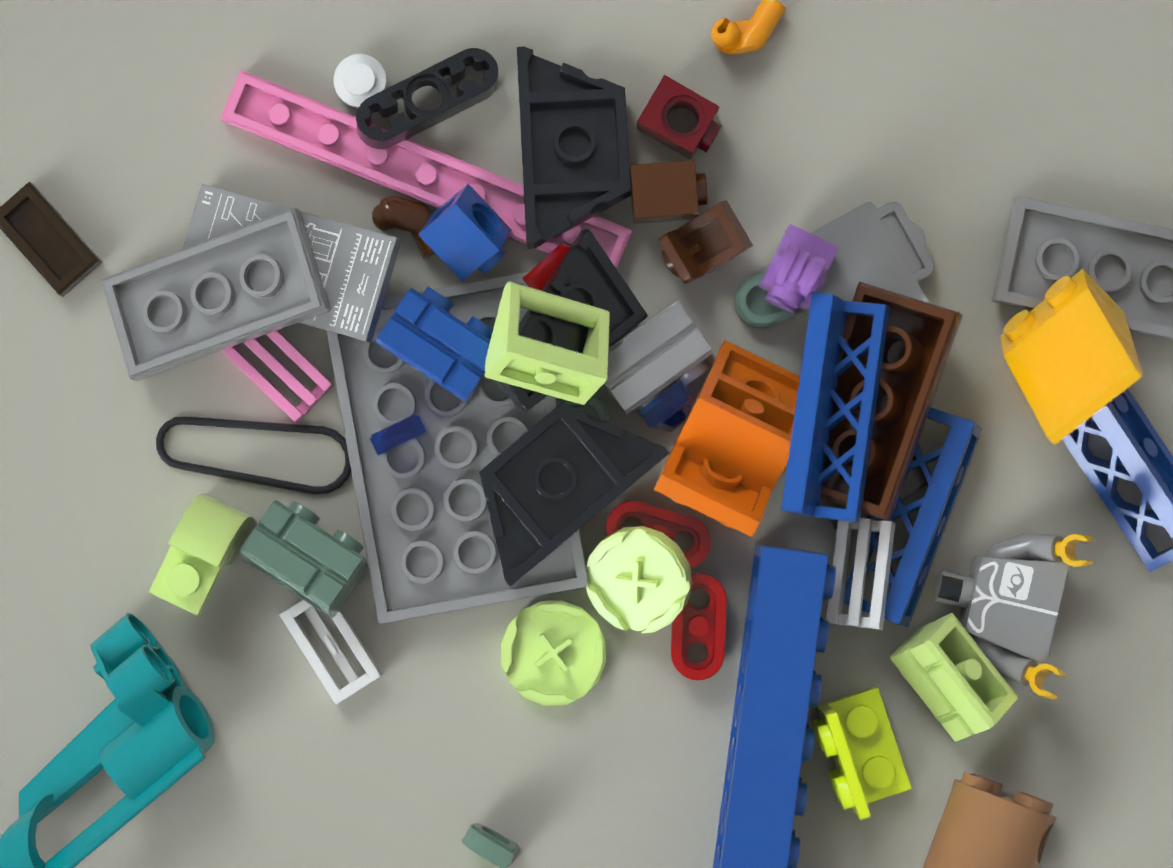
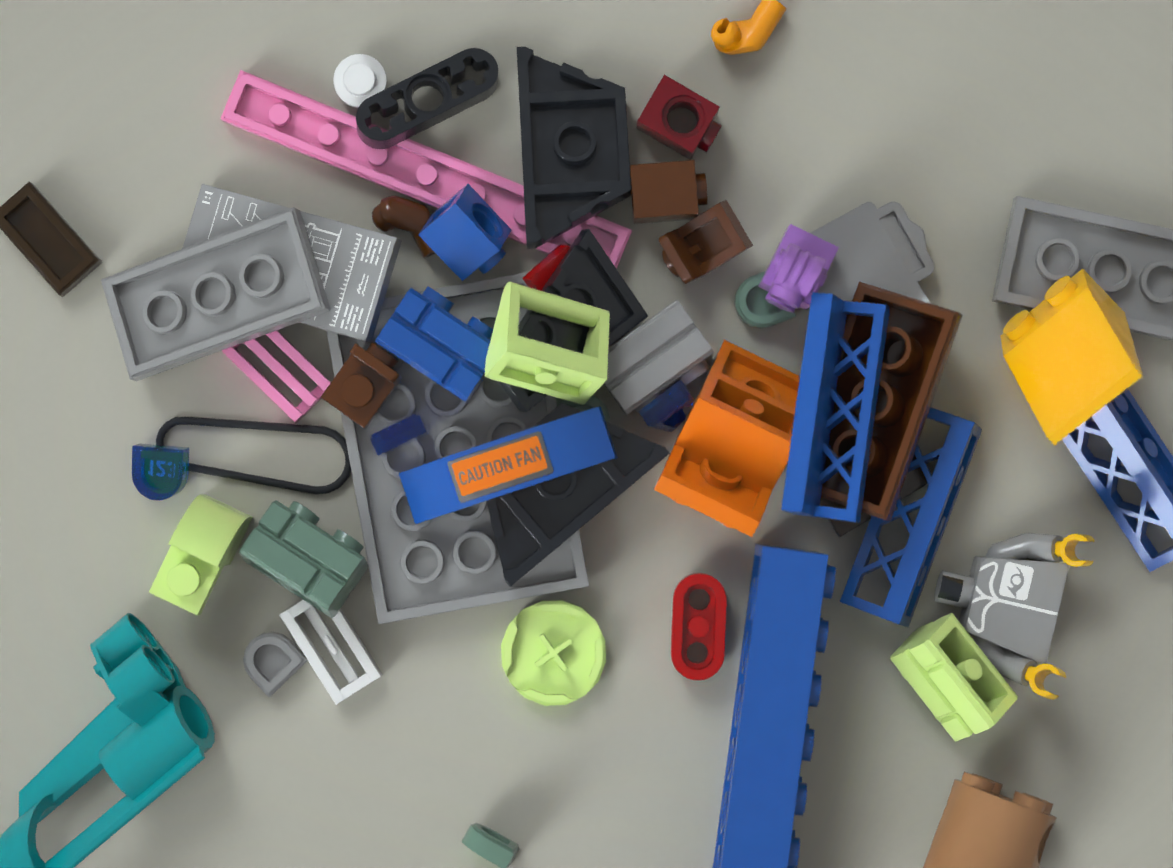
(159, 470): none -> tile
(272, 661): none -> light grey tile
(363, 384): none -> reddish brown bracket
(508, 464): none -> blue slope
(638, 579): yellowish green tile -> none
(664, 521): red plate -> none
(863, 750): neon yellow bracket -> none
(881, 576): white tile -> none

